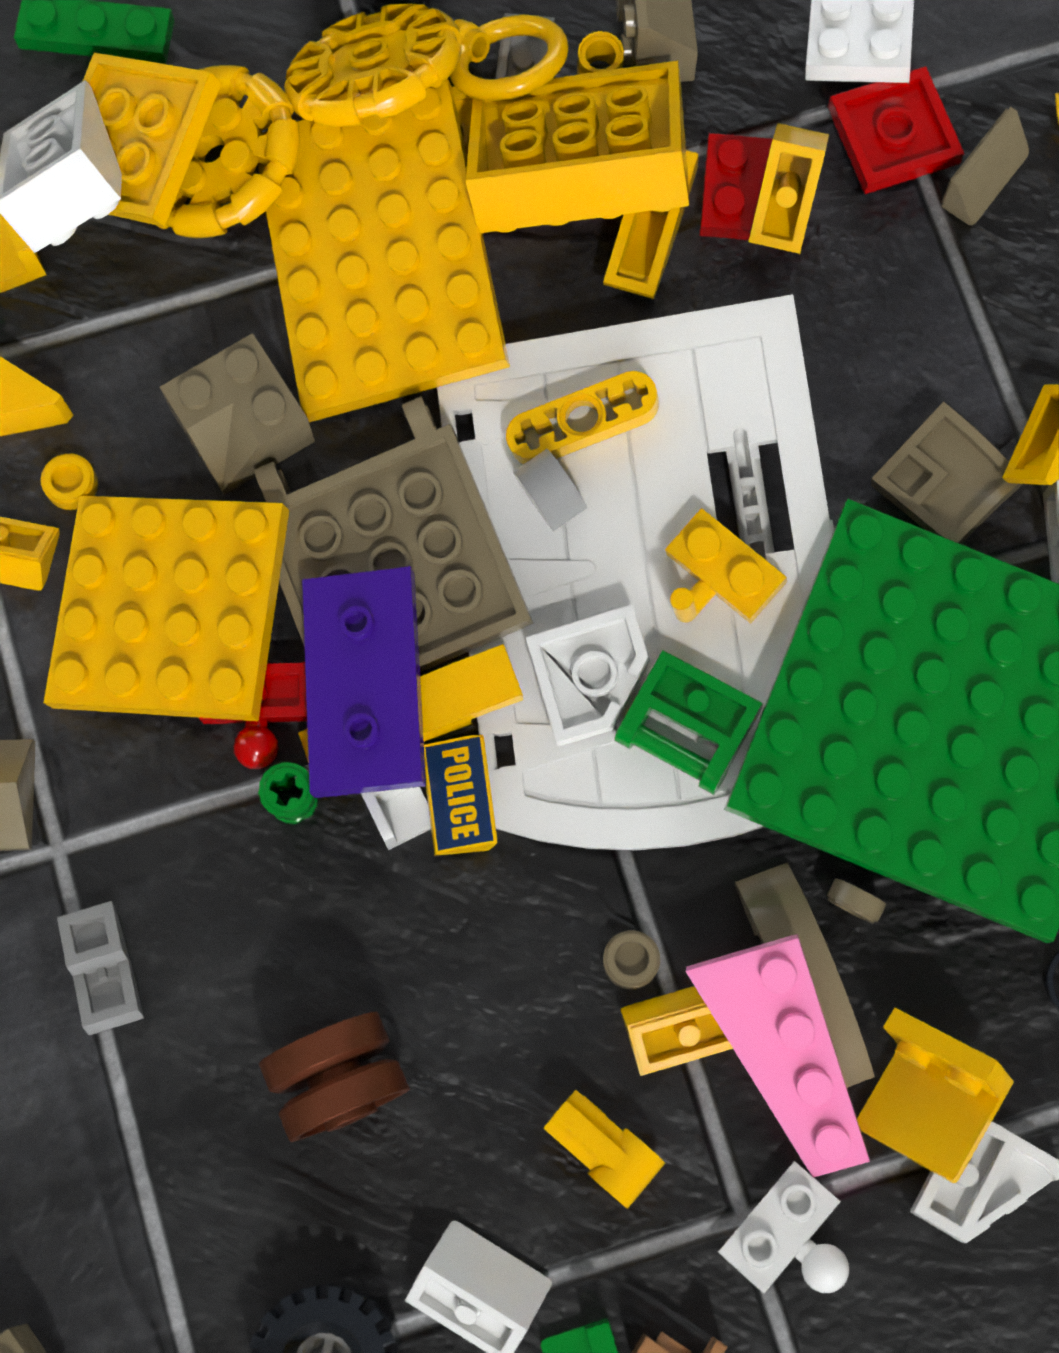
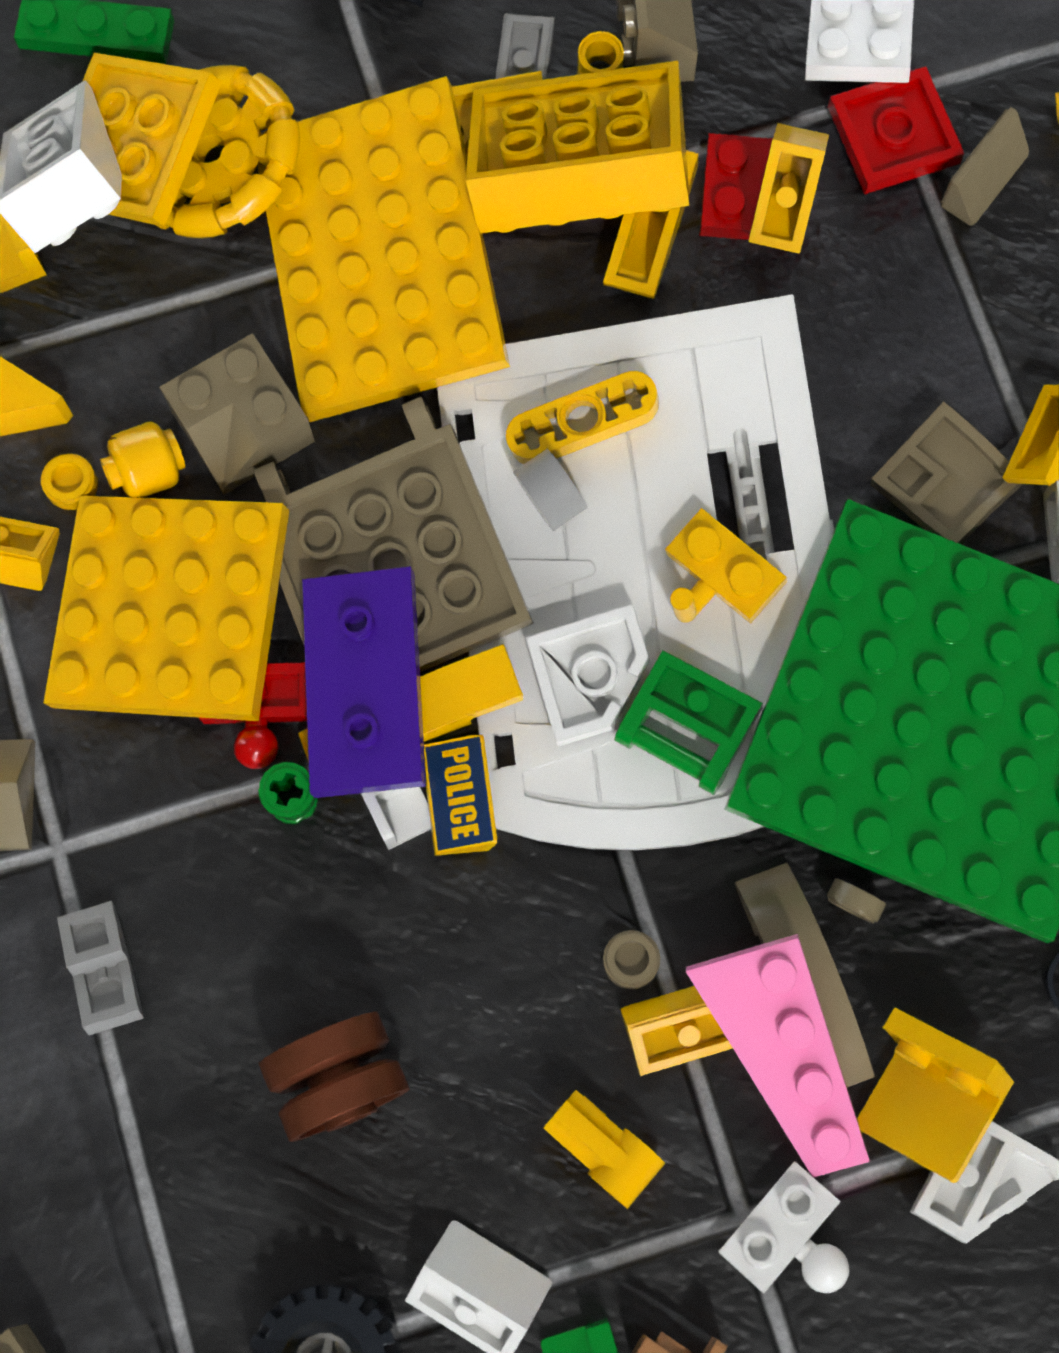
(143, 460): none -> yellow head
(373, 64): yellow plate -> none
(476, 46): yellow piece -> none

